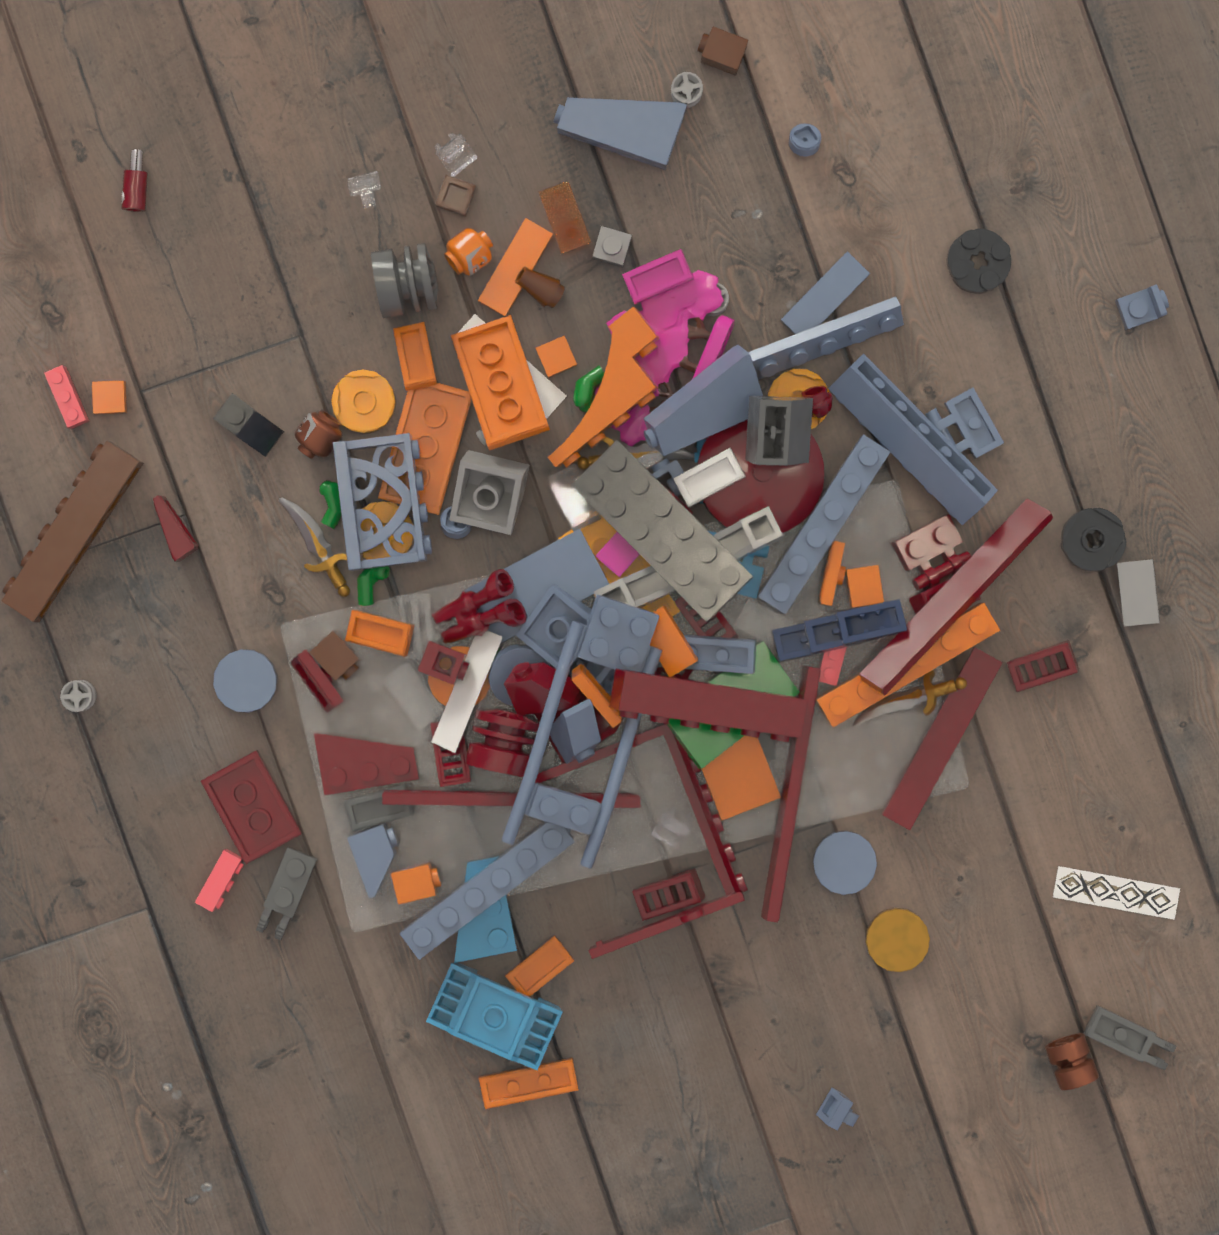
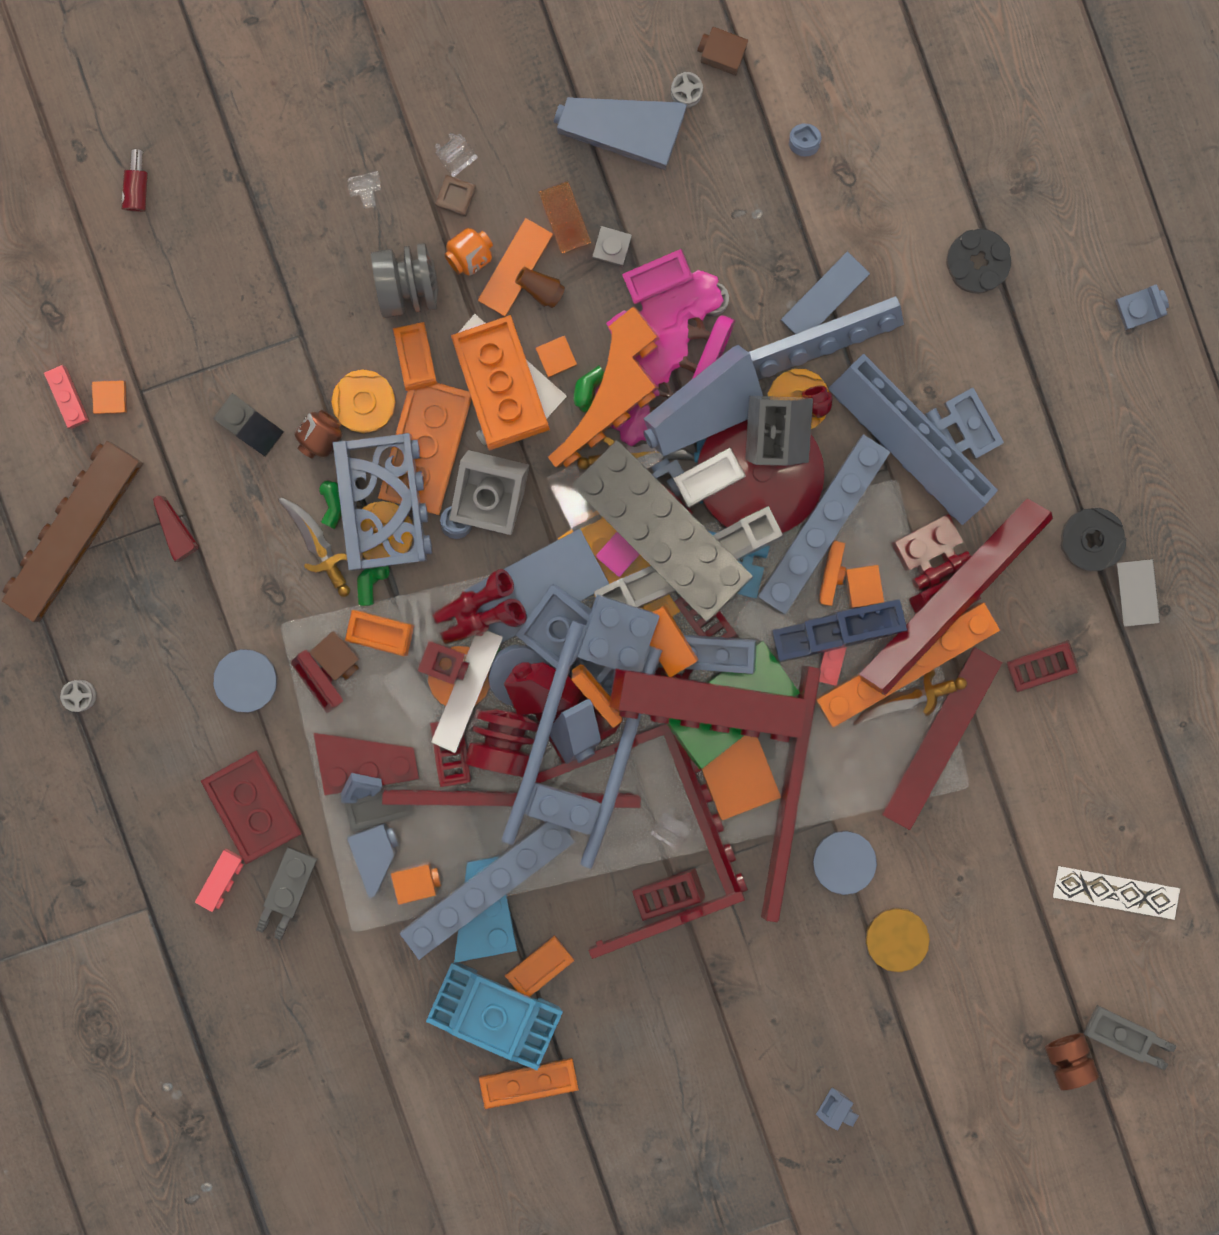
(360, 786): none -> sand blue tile

